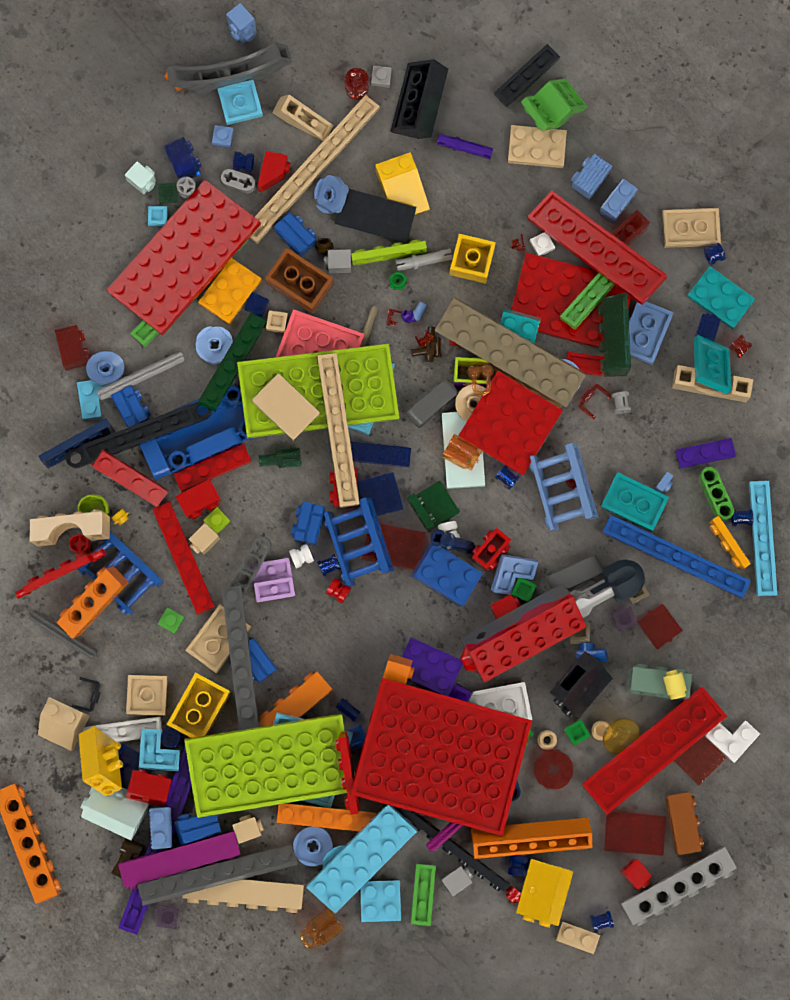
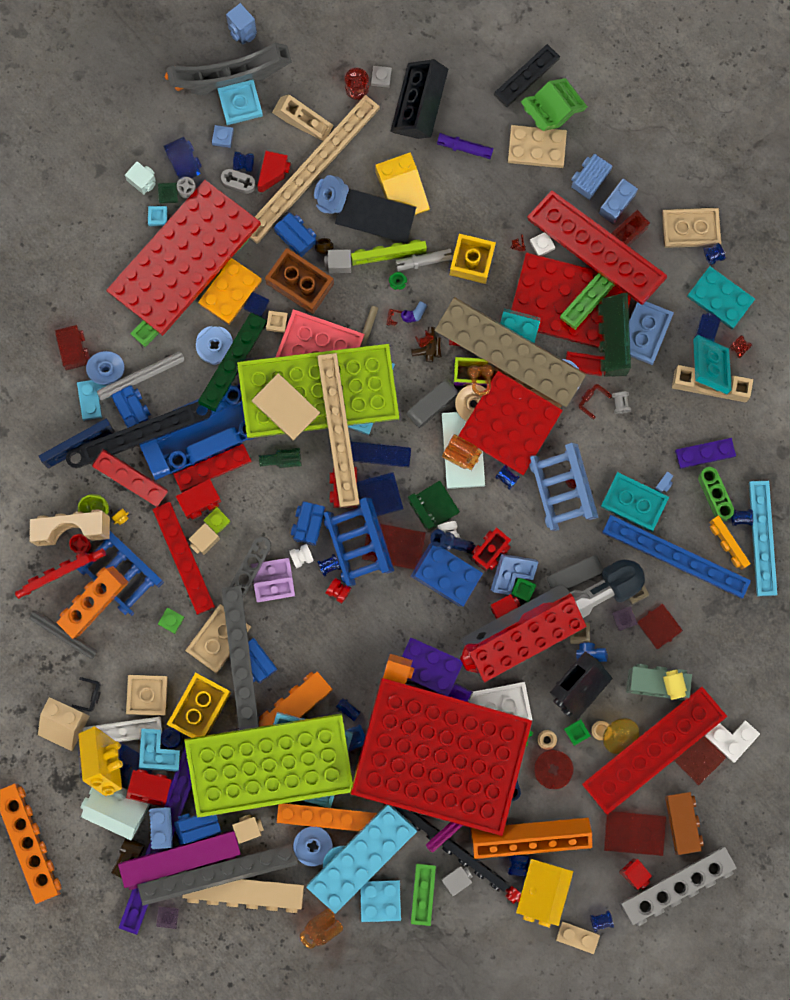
(346, 765): red plate -> none

